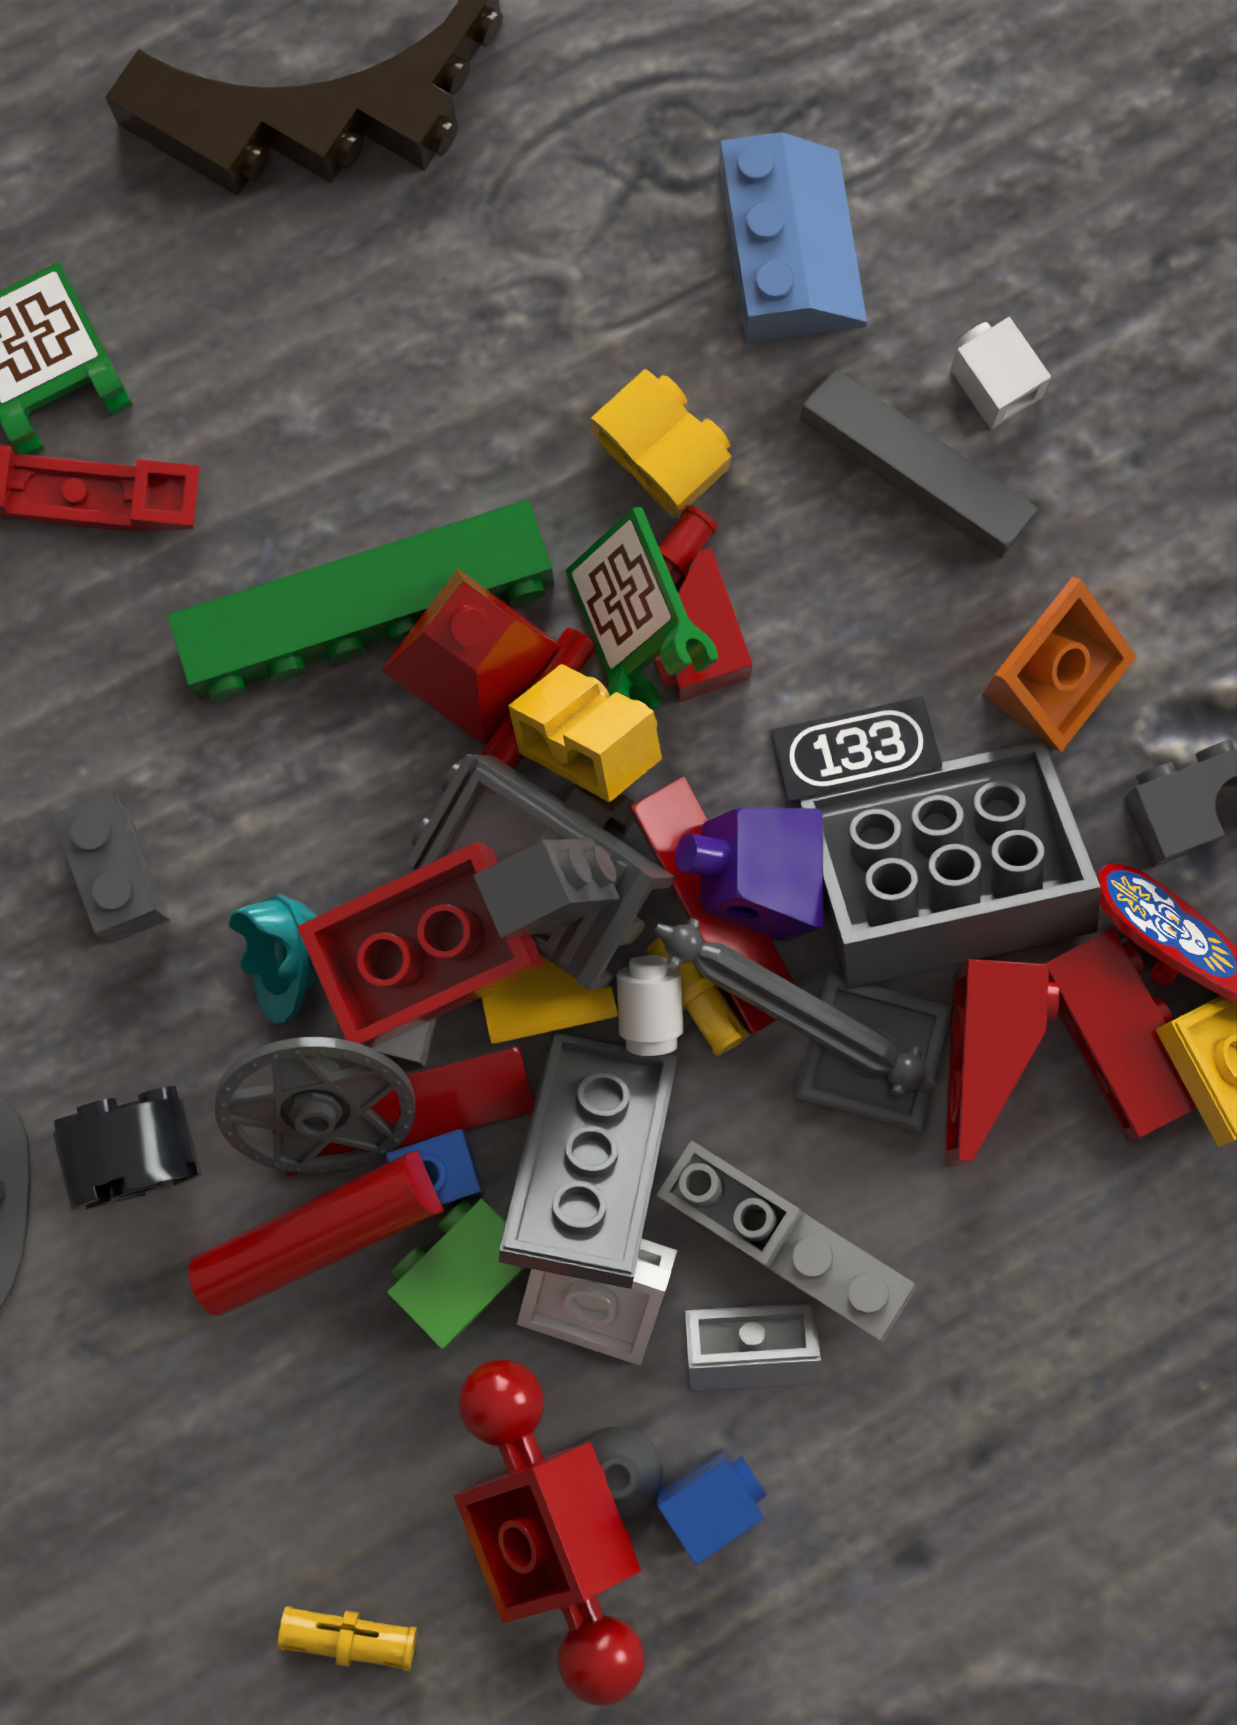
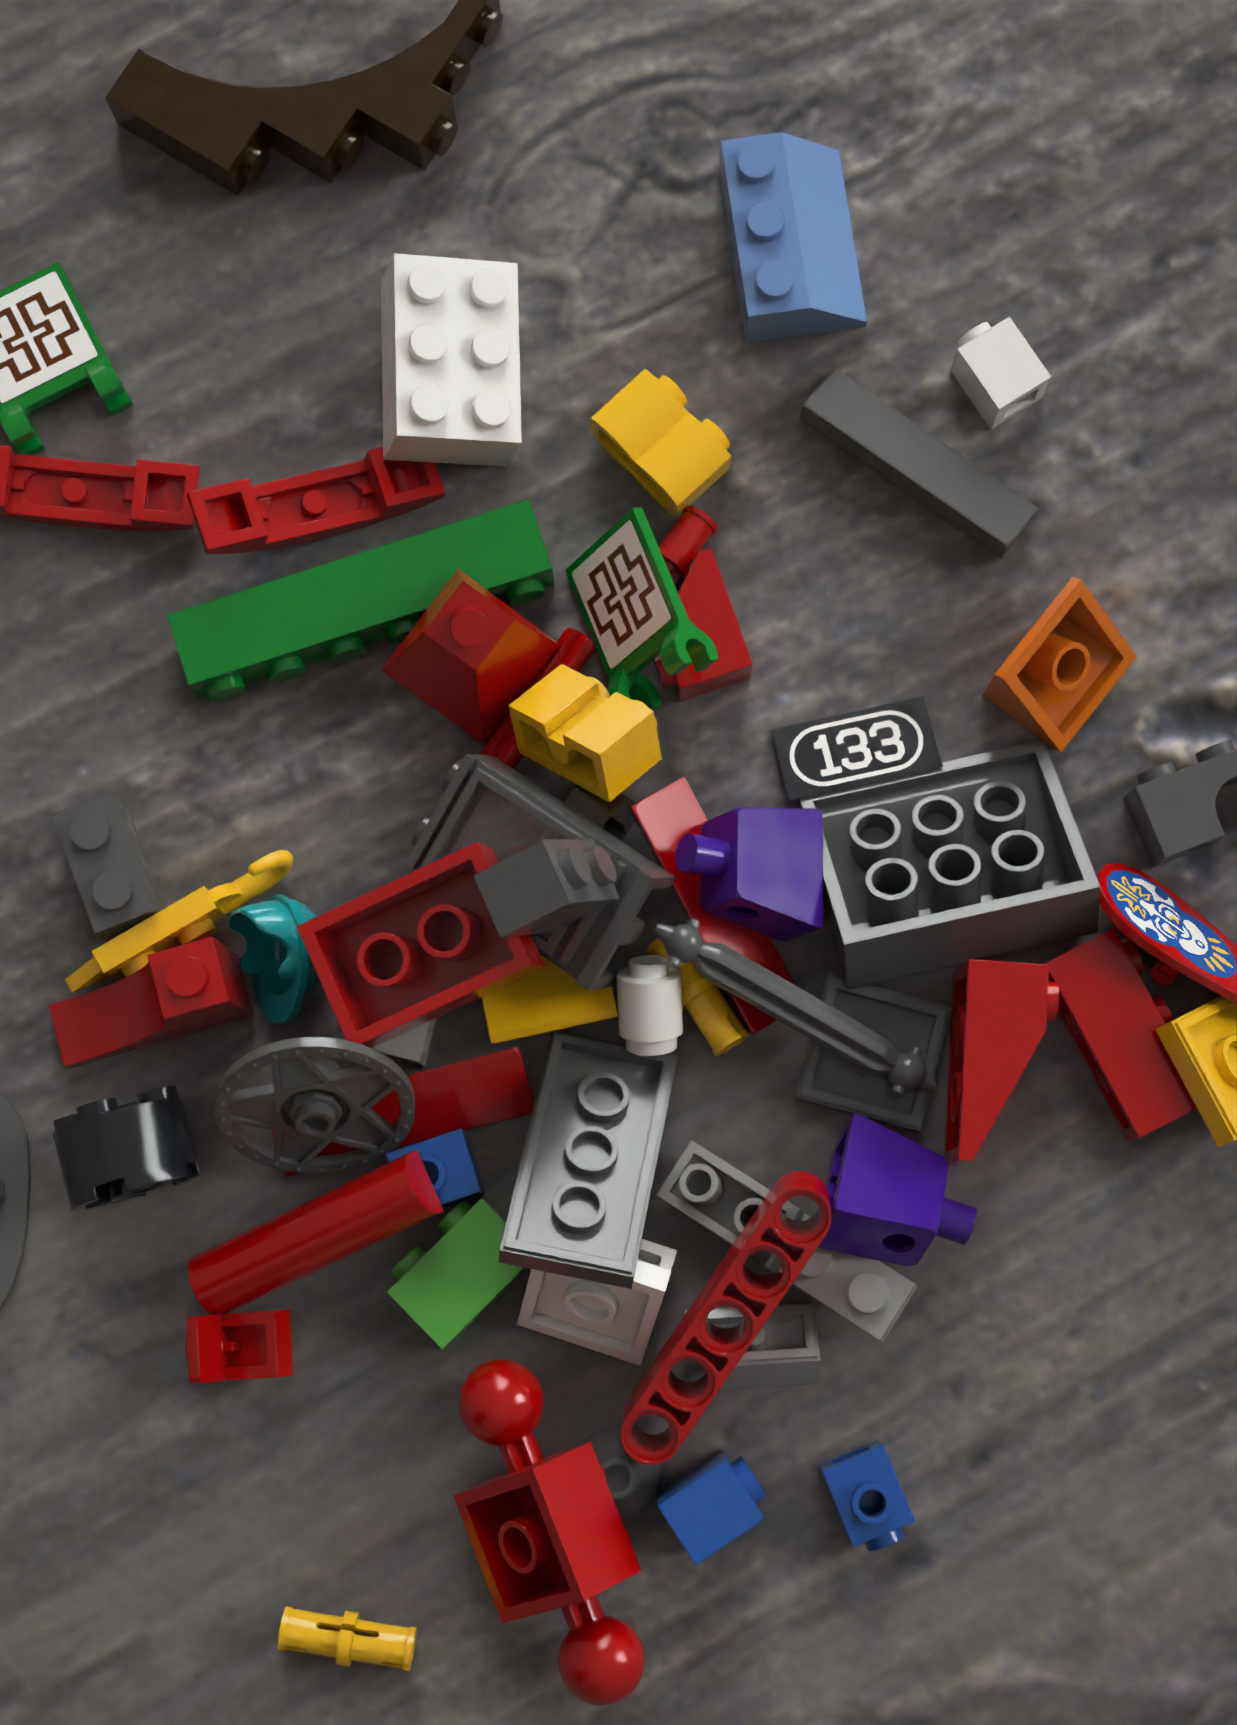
(166, 999): none -> red arch
(181, 922): none -> yellow plate
(239, 1346): none -> red bracket
(312, 504): none -> red slope
(450, 360): none -> white brick
(722, 1348): none -> red beam
(867, 1496): none -> blue brick
(890, 1196): none -> dark purple torso

